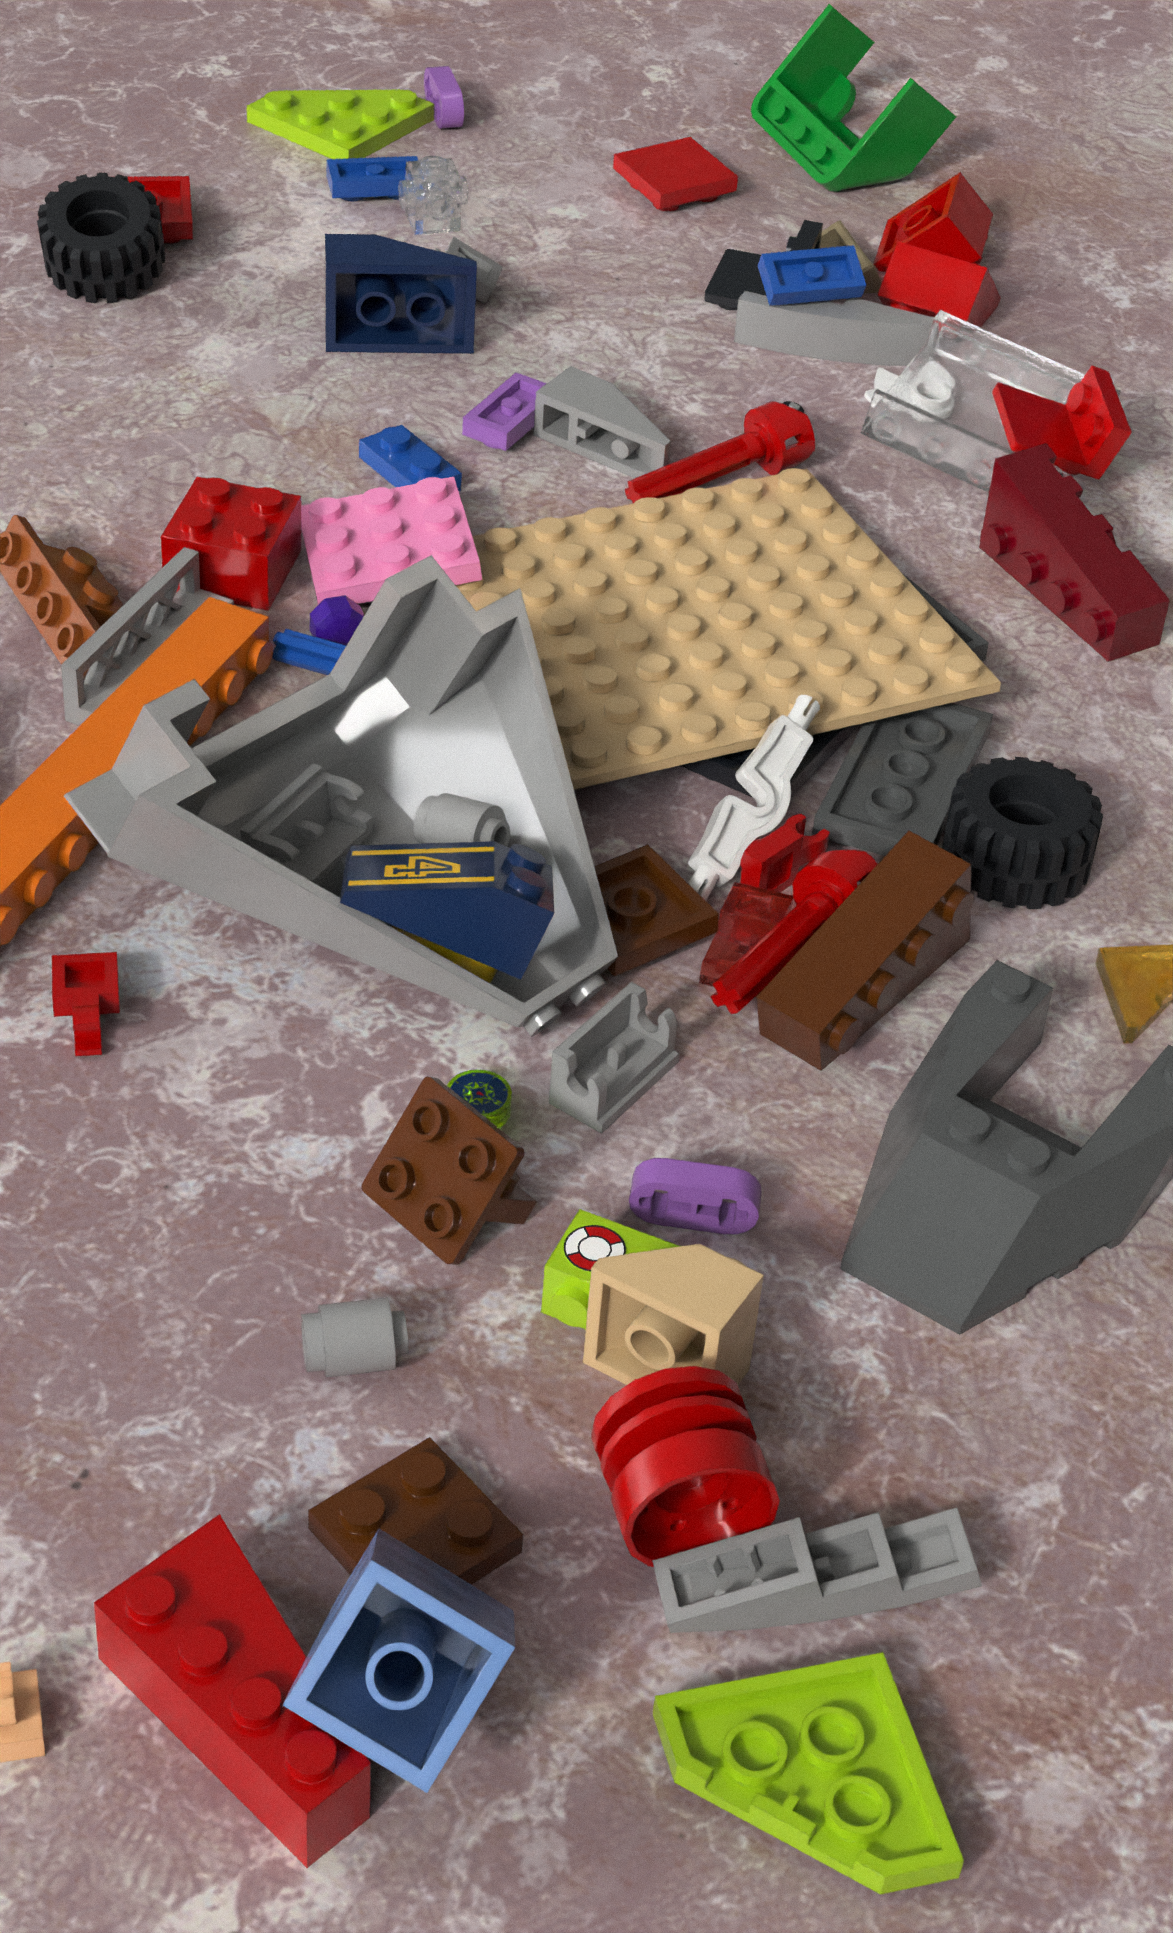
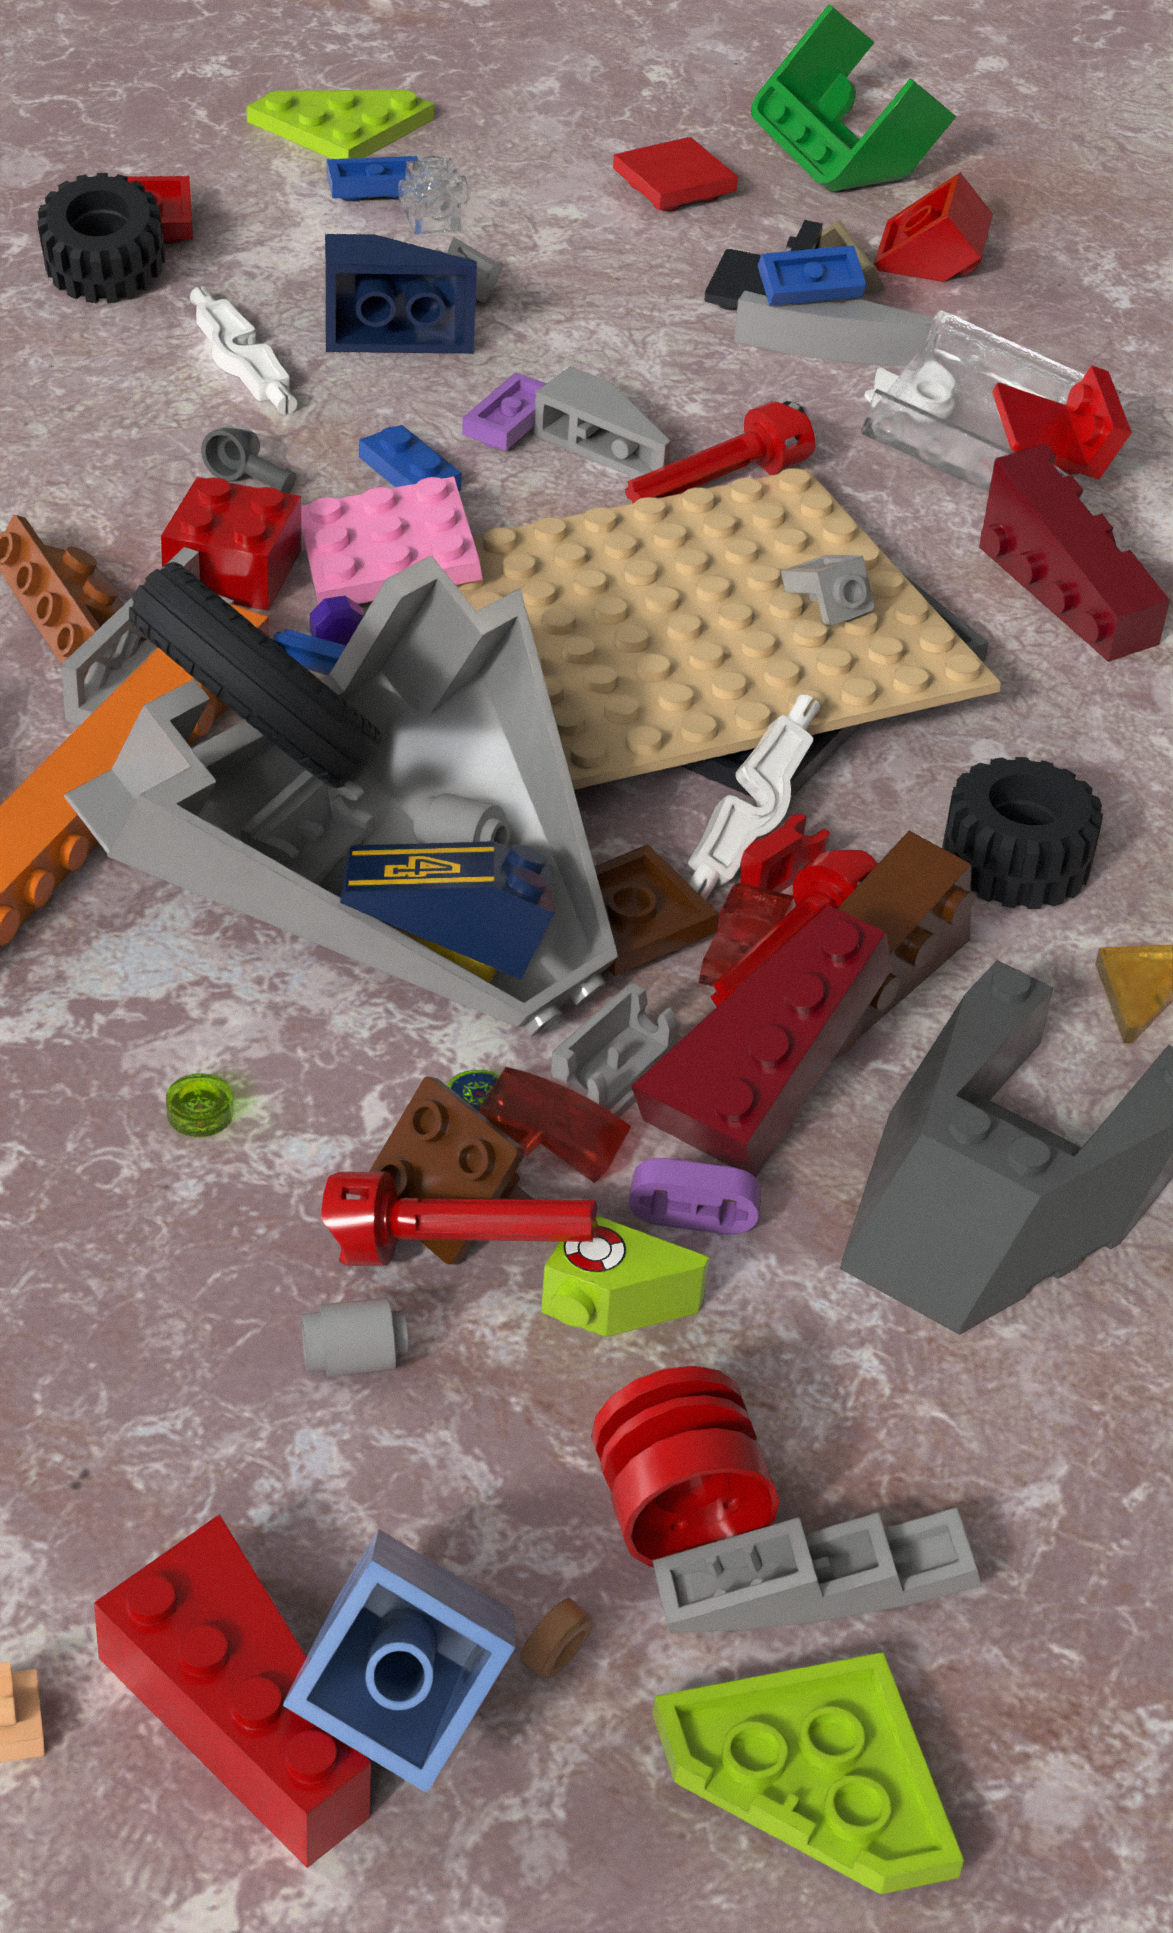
(85, 989): red plate -> none
(199, 1105): none -> clear neon green tile
(234, 452): none -> dark grey bar
(236, 353): none -> white piece
(254, 675): none -> black tyre
(374, 1222): none -> red piece
(424, 1505): reddish brown plate -> none
(446, 95): medium lavender beam -> none
(556, 1639): none -> medium nougat tile
(558, 1118): none -> clear red slope
(671, 1313): tan slope -> none
(768, 1044): none -> dark red wedge
(836, 582): none -> light grey bracket
(902, 777): dark grey plate -> none
(934, 282): red slope -> none

